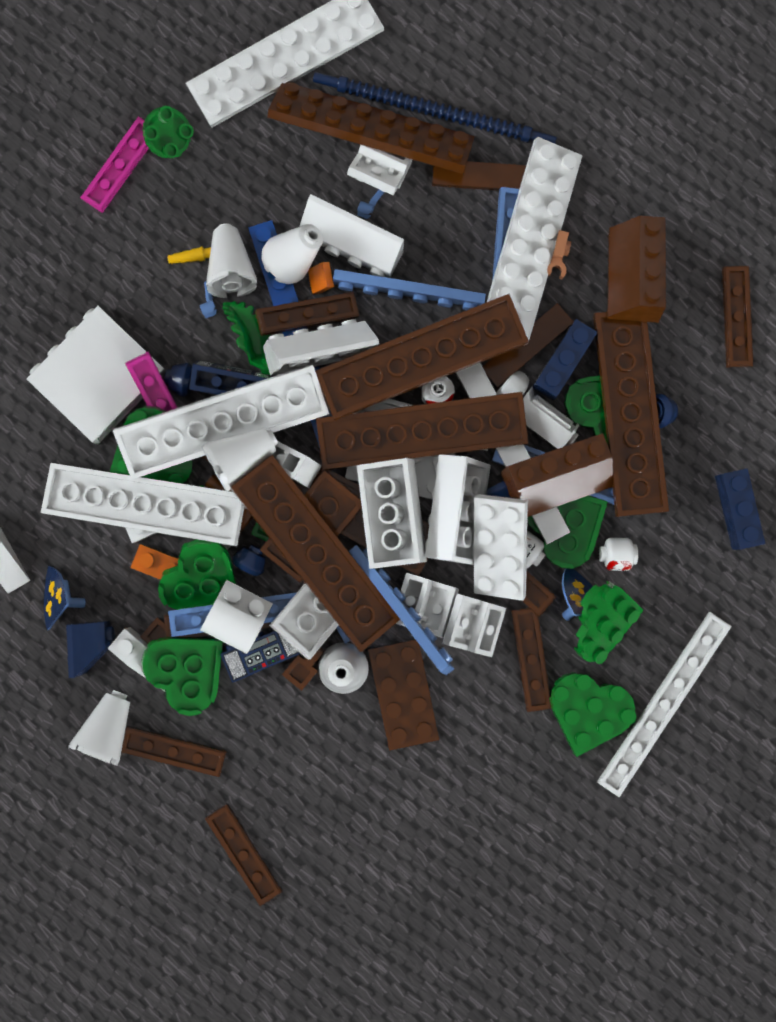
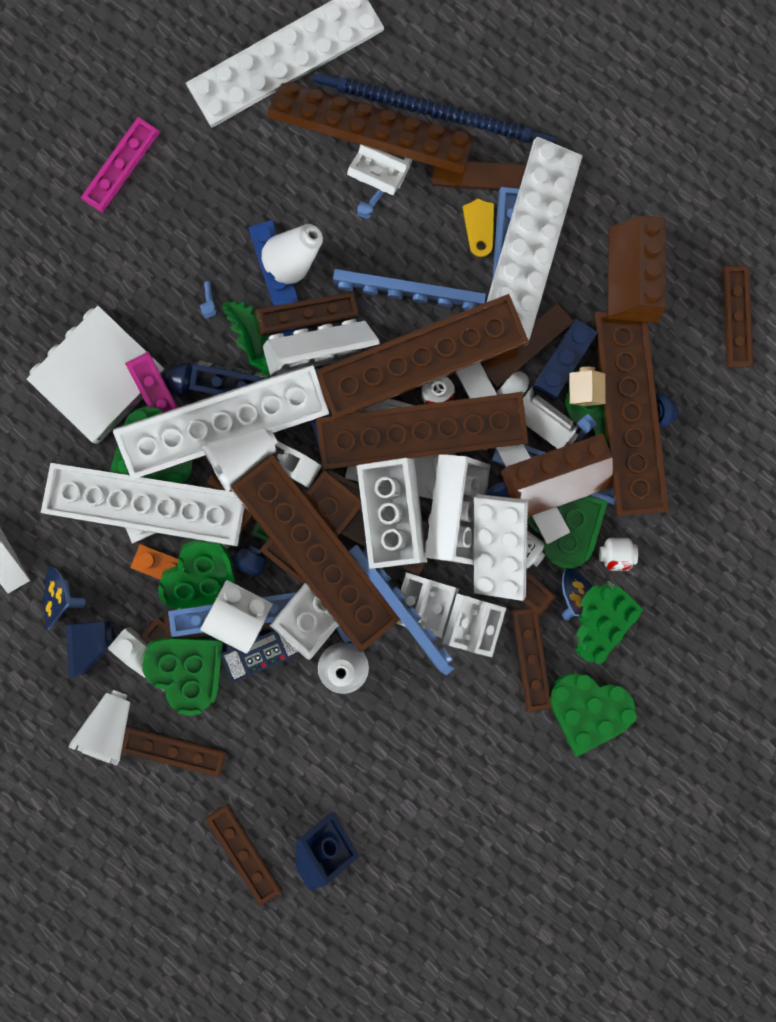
(167, 132): green dish -> none
(192, 255): yellow animal -> none
(229, 264): white cone -> none
(302, 670): reddish brown plate -> none
(320, 278): orange tile -> none
(323, 852): none -> dark blue slope
(354, 238): white slope -> none
(403, 694): reddish brown plate -> none
(479, 225): none -> yellow piece
(561, 249): nougat plate -> none
(586, 425): none -> medium blue hand
(587, 387): none -> tan brick
(664, 704): white tile -> none
(740, 509): dark blue brick -> none

